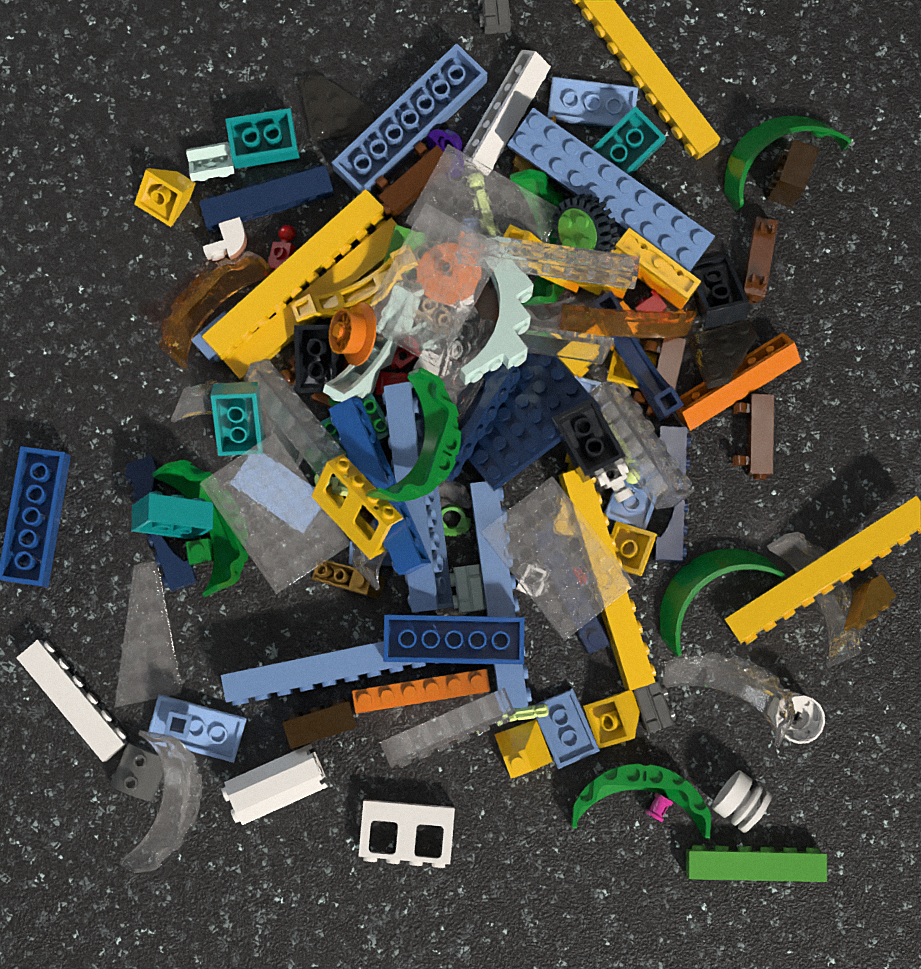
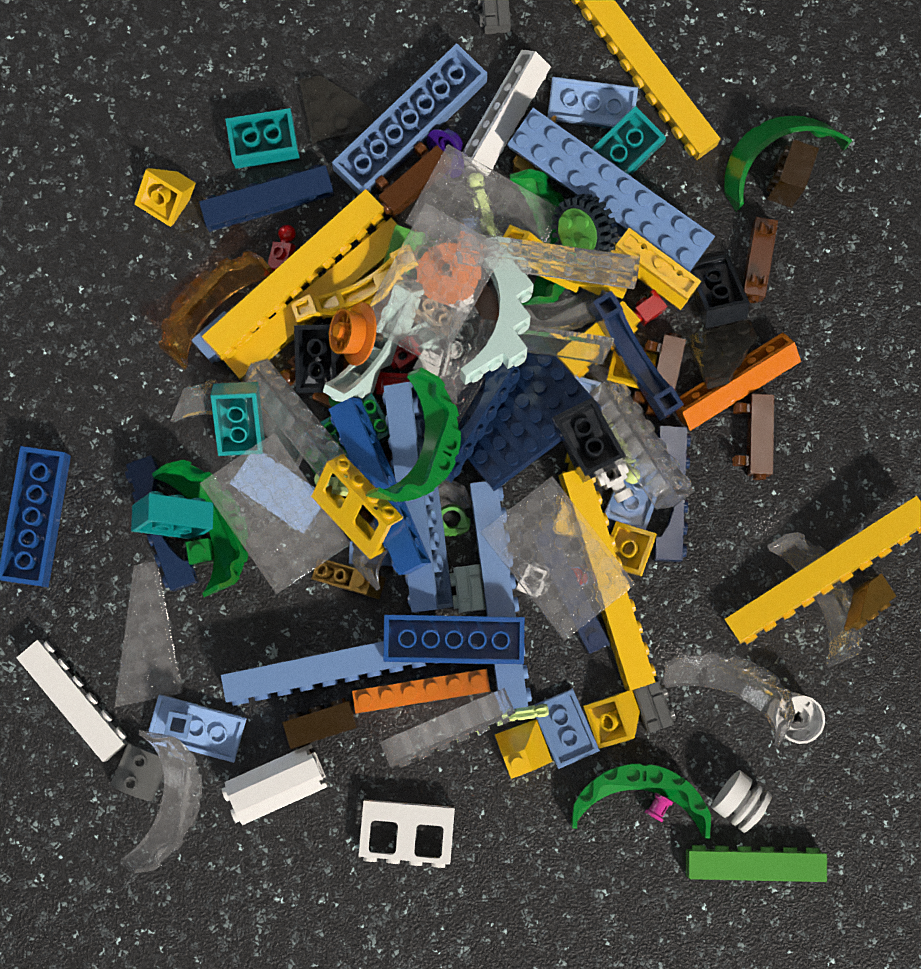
(210, 161): light aqua bracket -> none
(233, 243): white brick -> none
(626, 322): clear orange windscreen -> none
(694, 577): green windscreen -> none

